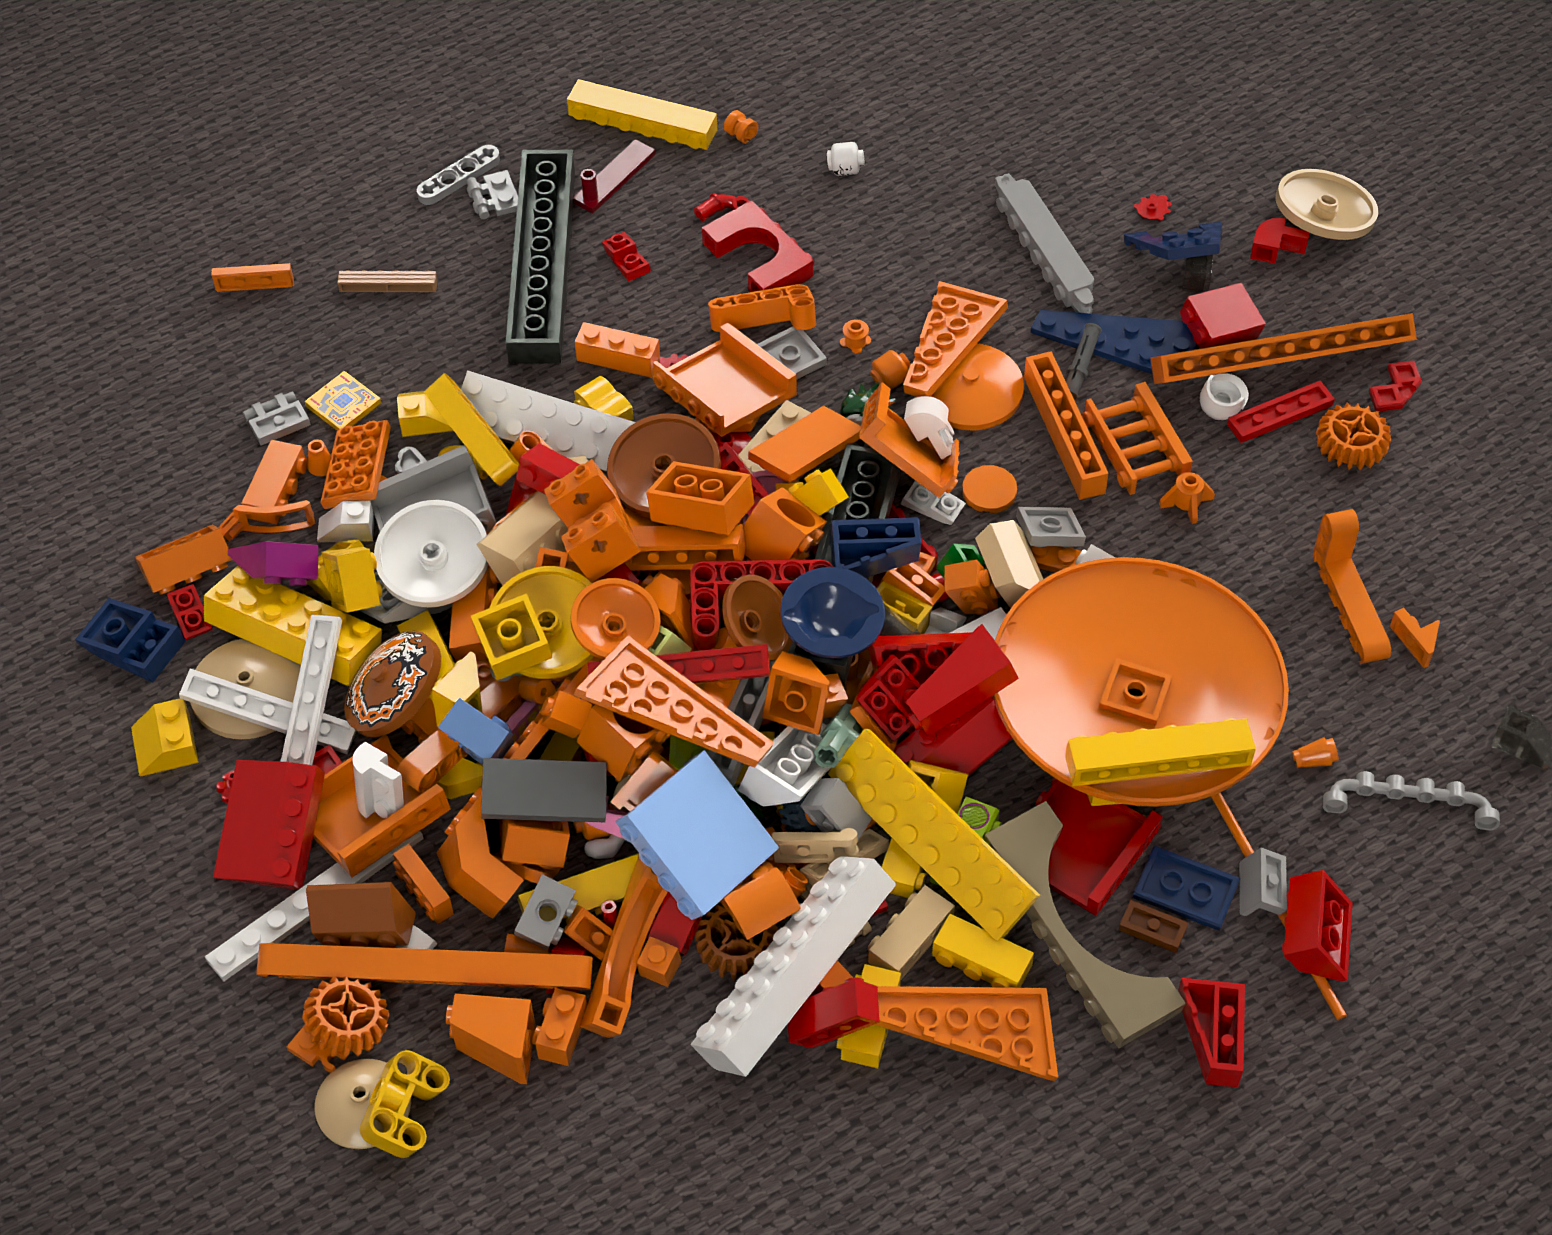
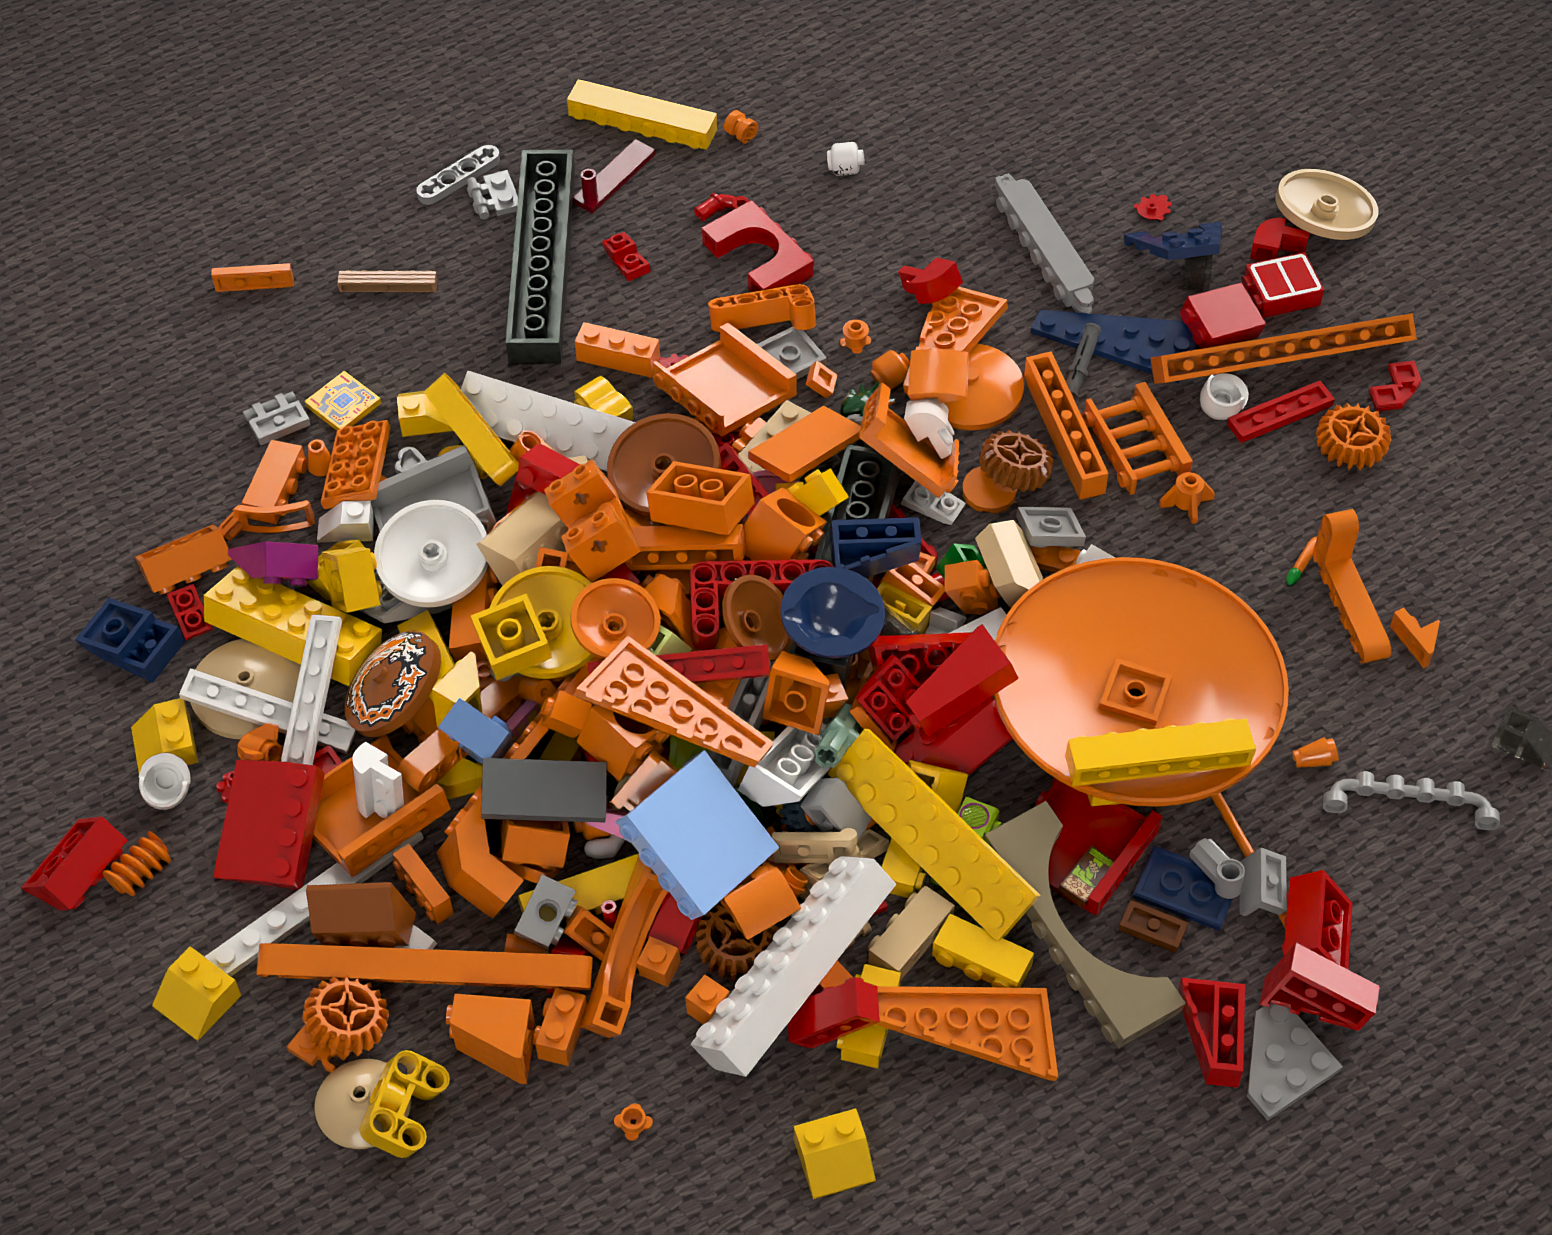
(76, 863): none -> red slope
(137, 864): none -> orange piece
(164, 781): none -> white helmet
(195, 993): none -> yellow slope
(261, 744): none -> orange brick
(633, 1112): none -> orange plate
(704, 999): none -> orange brick
(747, 434): none -> orange plate
(821, 379): none -> orange plate
(834, 1153): none -> yellow slope
(933, 282): none -> red brick
(938, 374): none -> orange slope
(1016, 461): none -> dark orange gear
(1085, 876): none -> tile
(1219, 868): none -> light grey piece
(1283, 285): none -> red brick
(1285, 1061): none -> light grey plate
(1301, 563): none -> orange piece
(1320, 987): none -> red wedge

